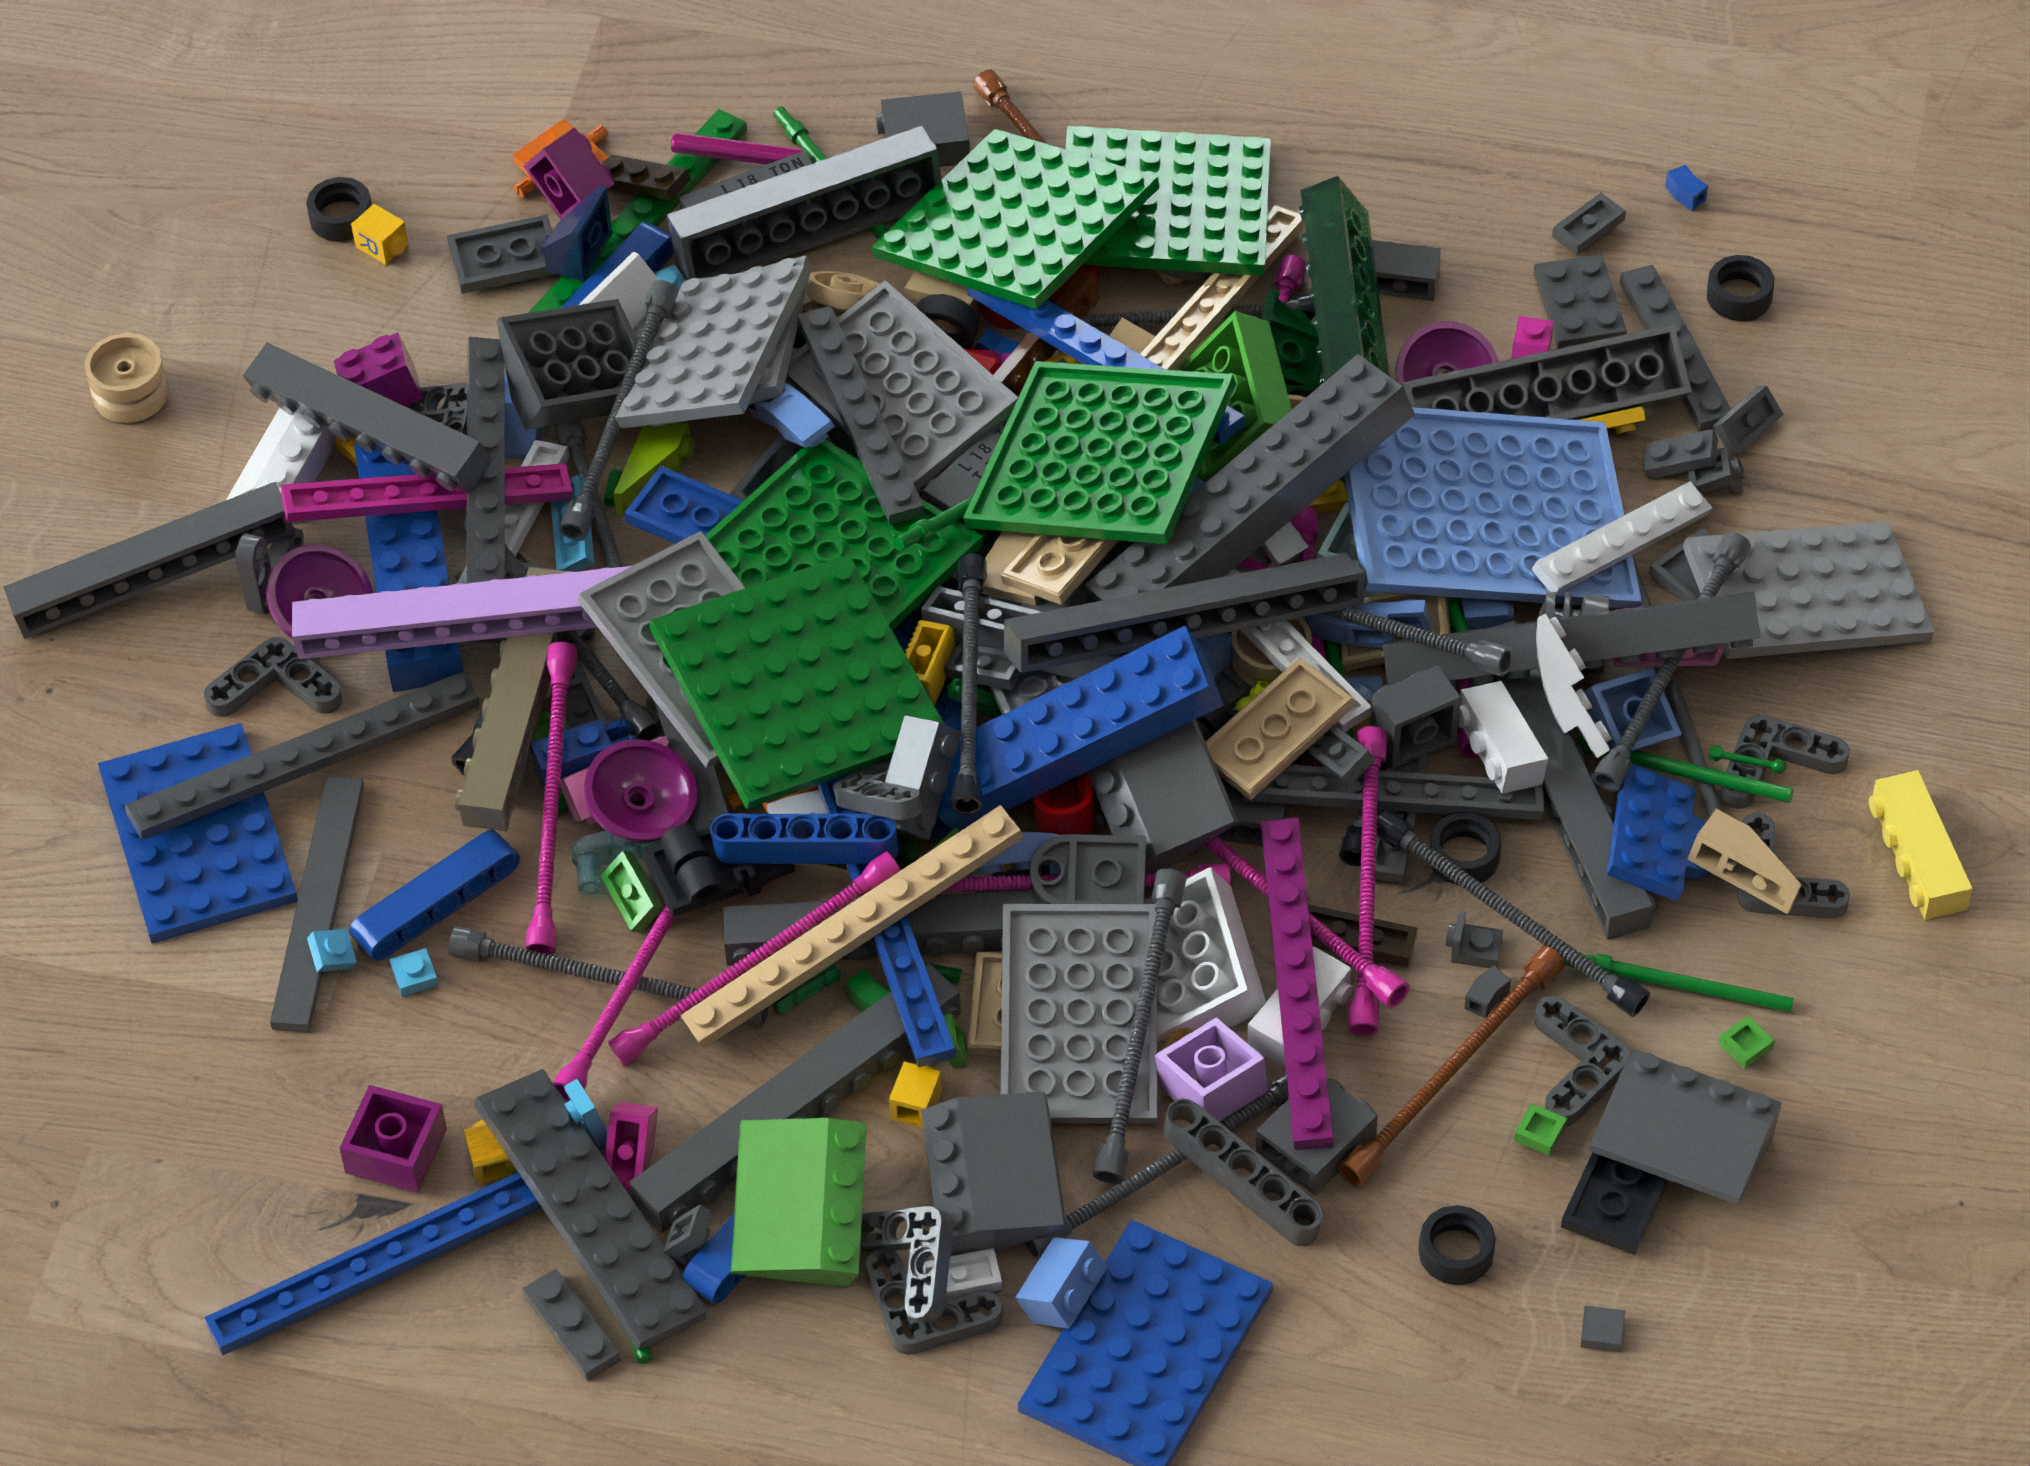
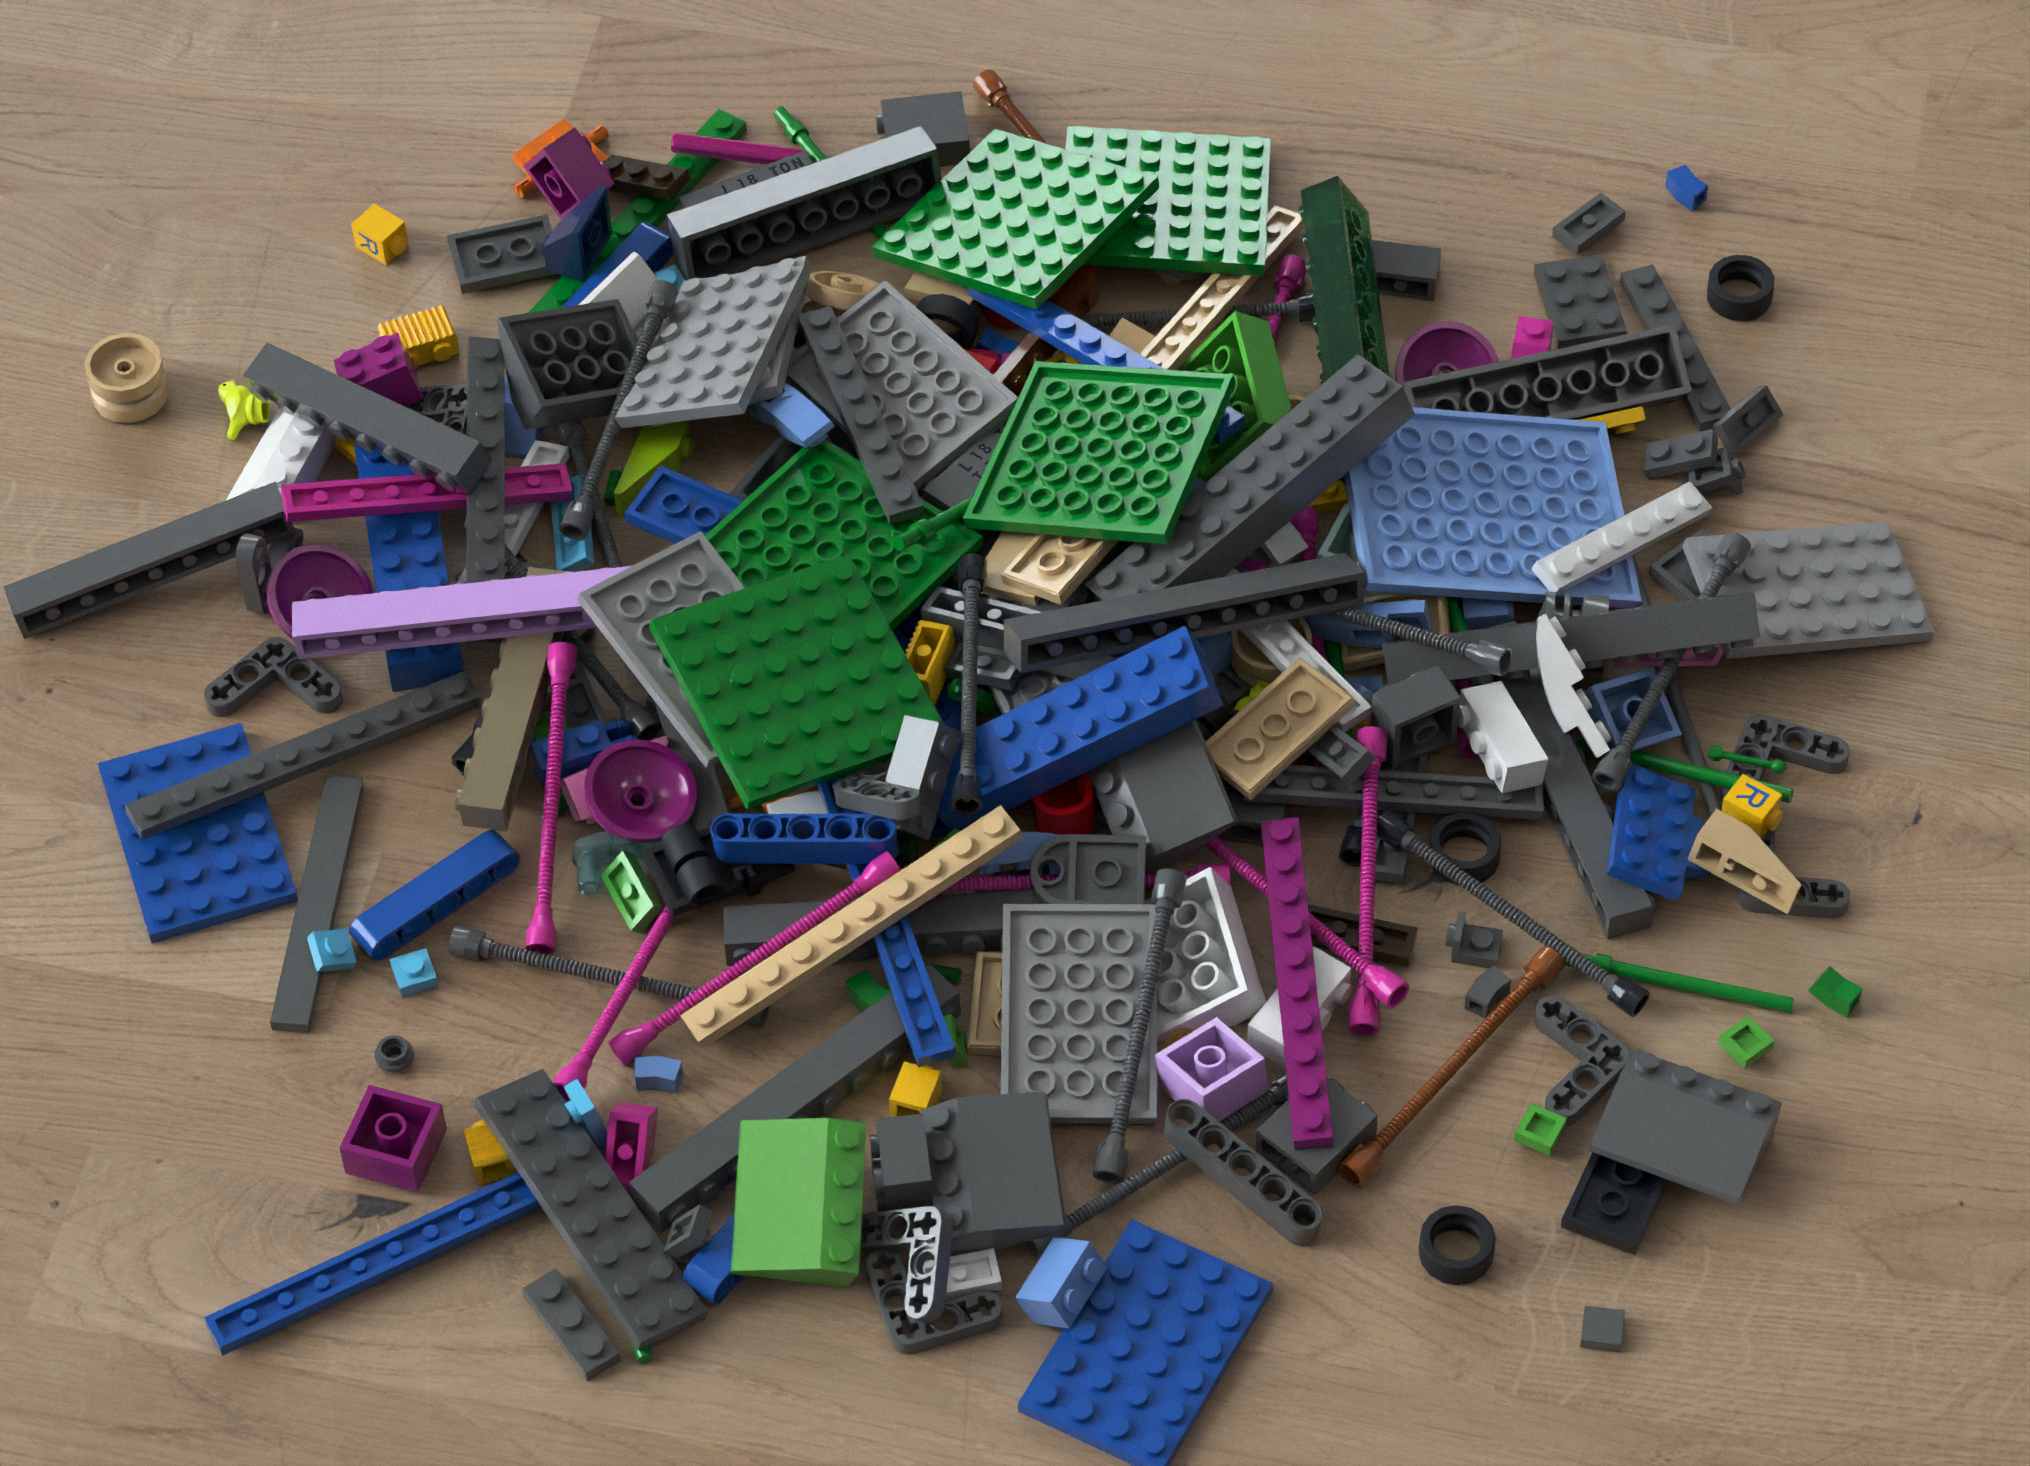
(242, 407): none -> neon yellow animal
(333, 191): black tyre -> none
(394, 1045): none -> dark grey plate
(426, 335): none -> yellow brick
(658, 1073): none -> medium blue piece
(807, 989): green axle -> none
(901, 1164): none -> dark grey brick
(1295, 345): dark green wing -> none
(1753, 805): none -> yellow brick
(1836, 992): none -> green piece
(1920, 845): light yellow brick -> none

